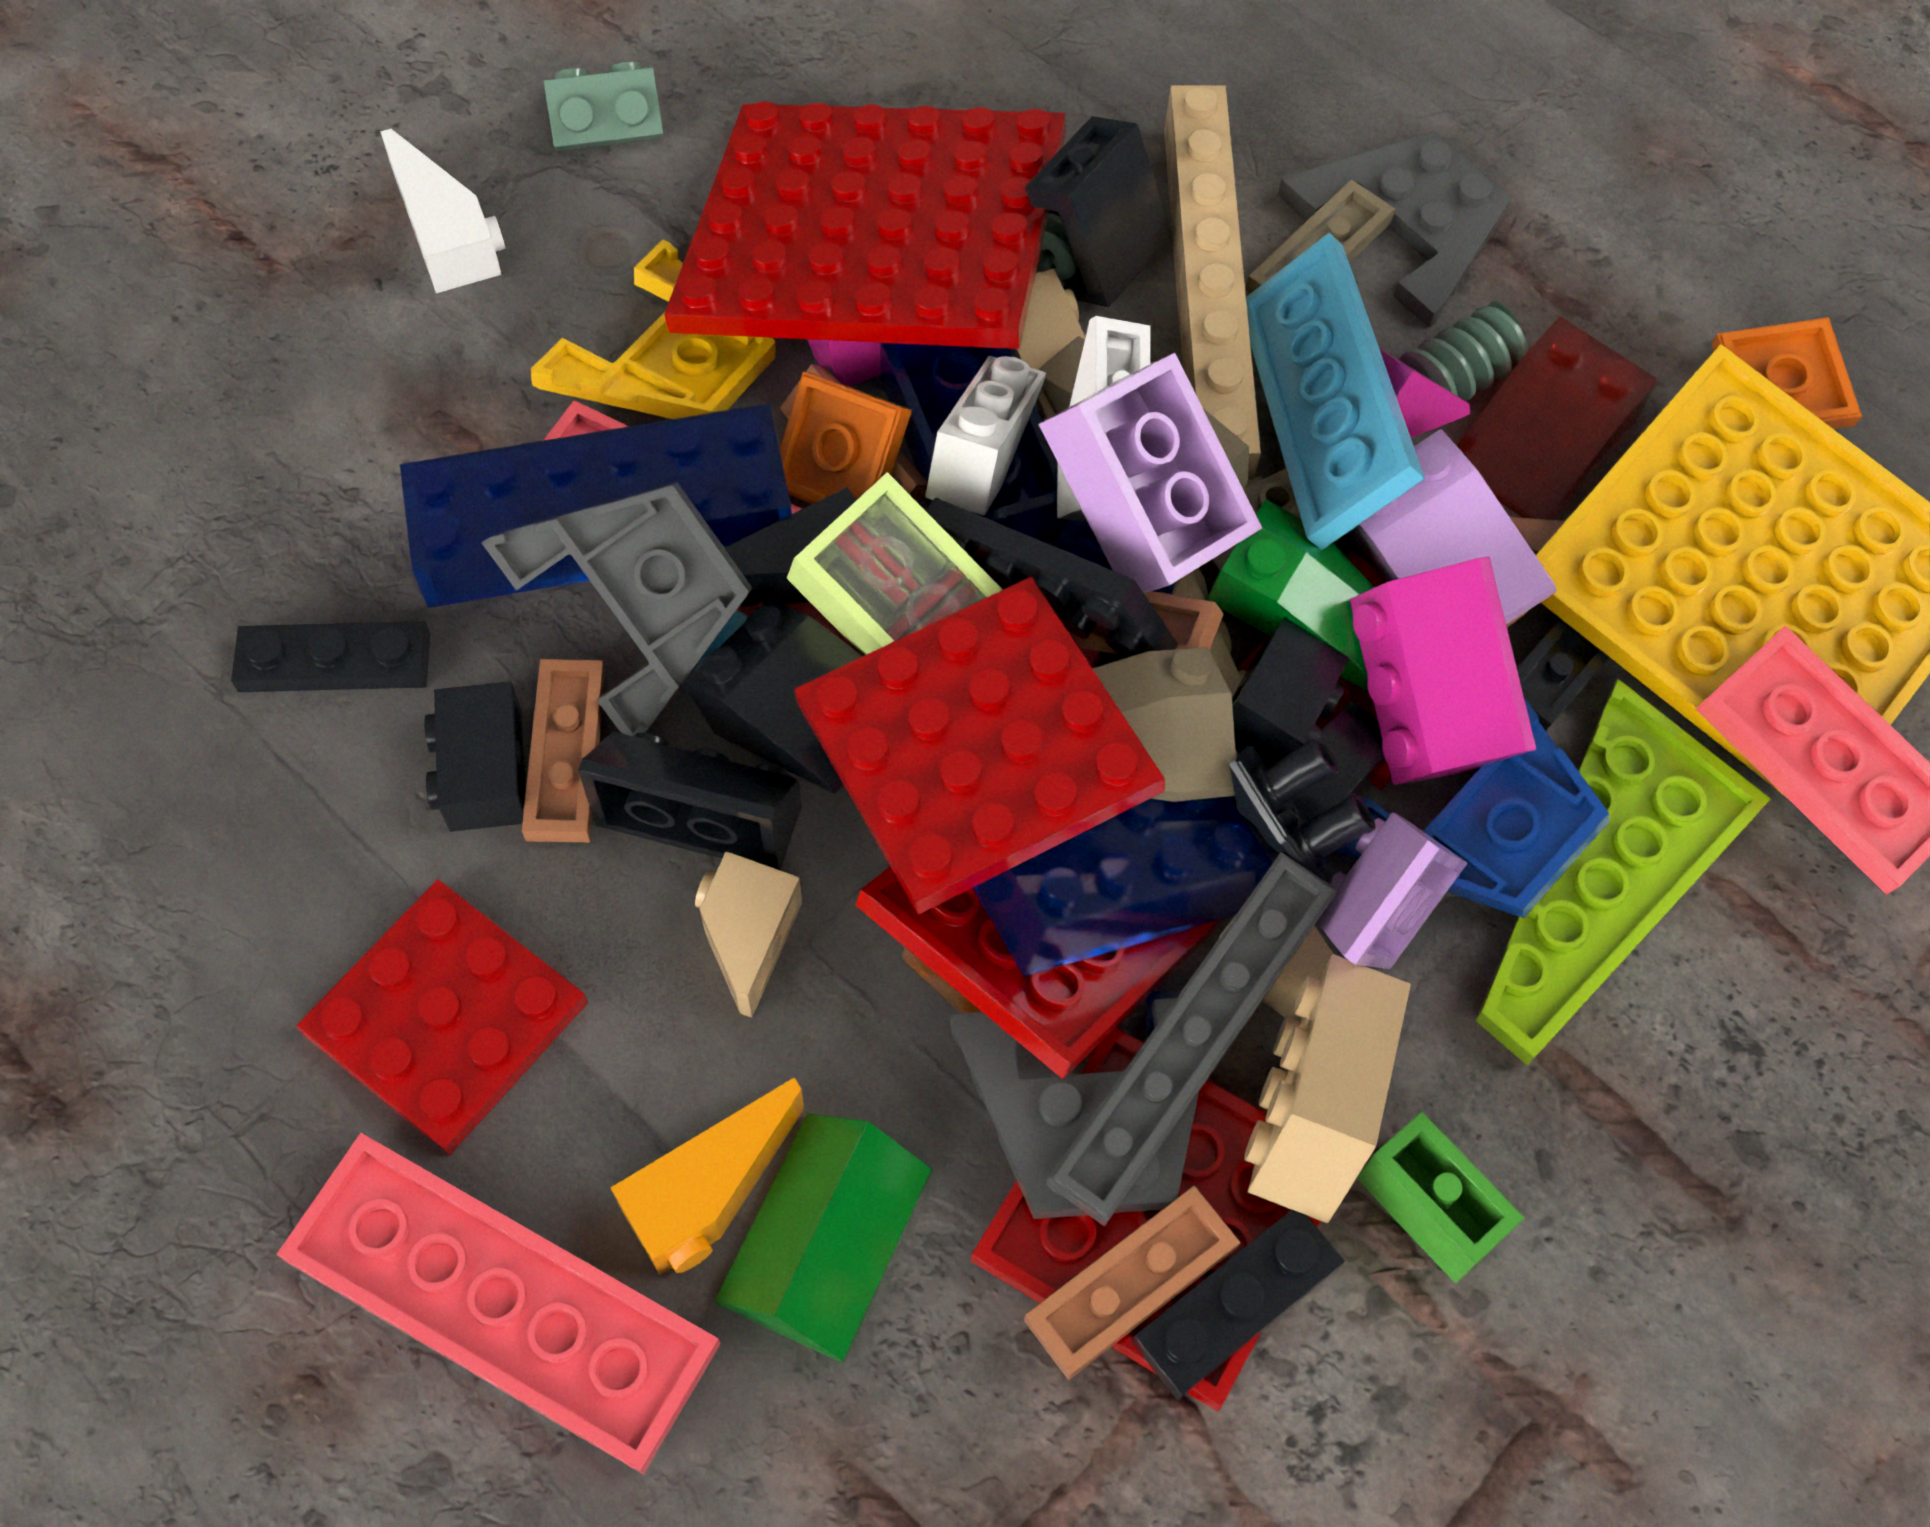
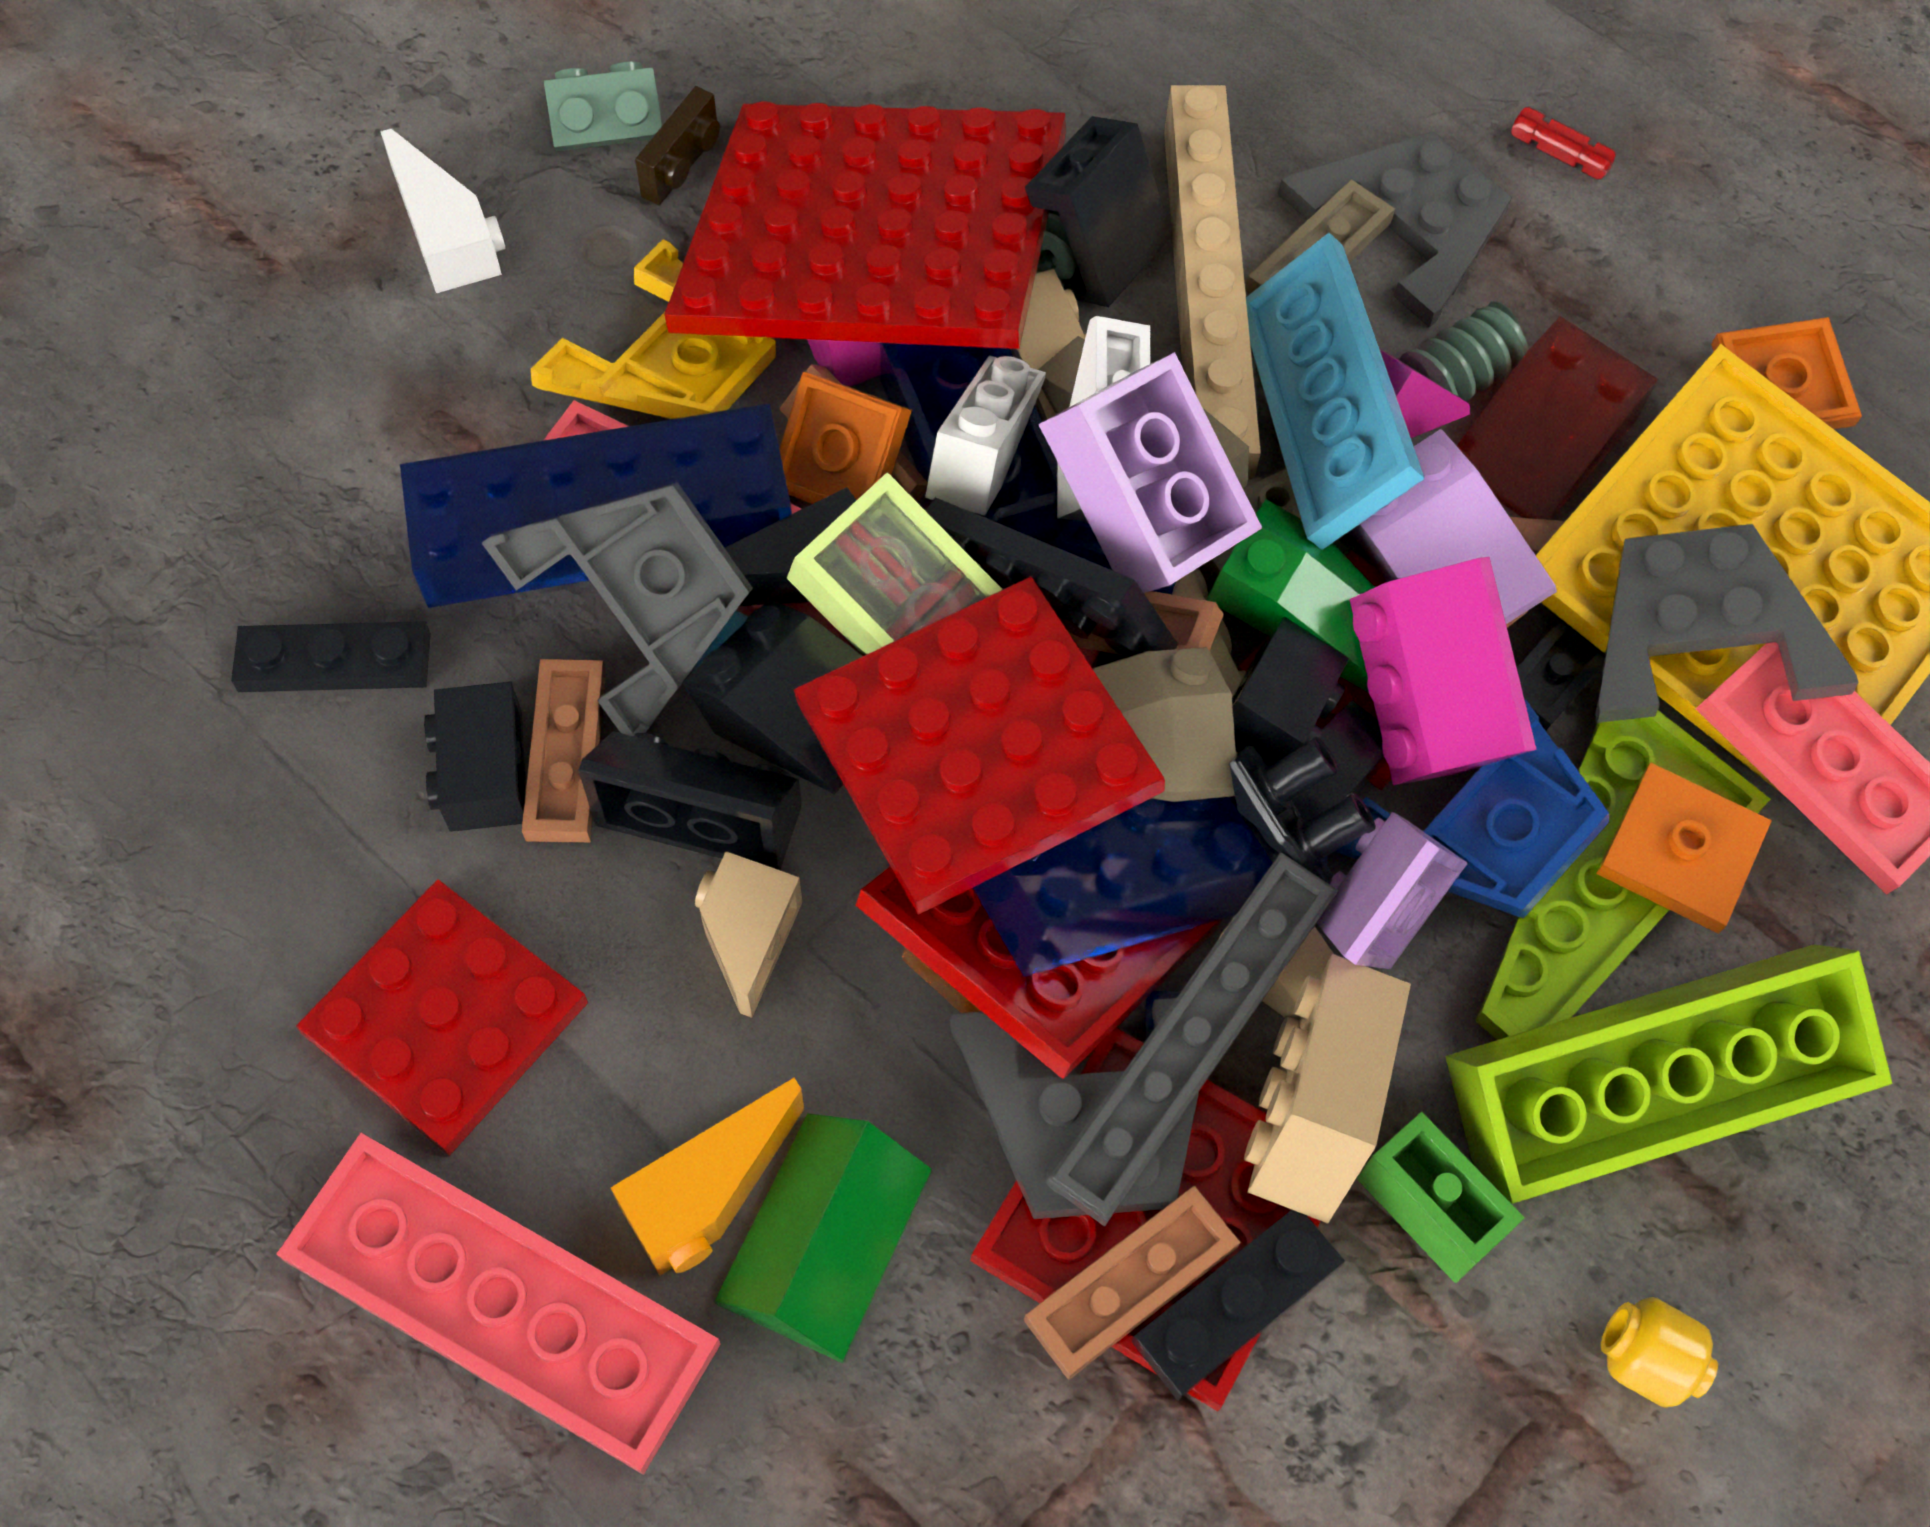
(677, 146): none -> dark brown plate
(1563, 143): none -> red axle
(1659, 1352): none -> yellow head
(1669, 1070): none -> lime brick
(1684, 848): none -> orange plate
(1708, 595): none -> dark grey wing

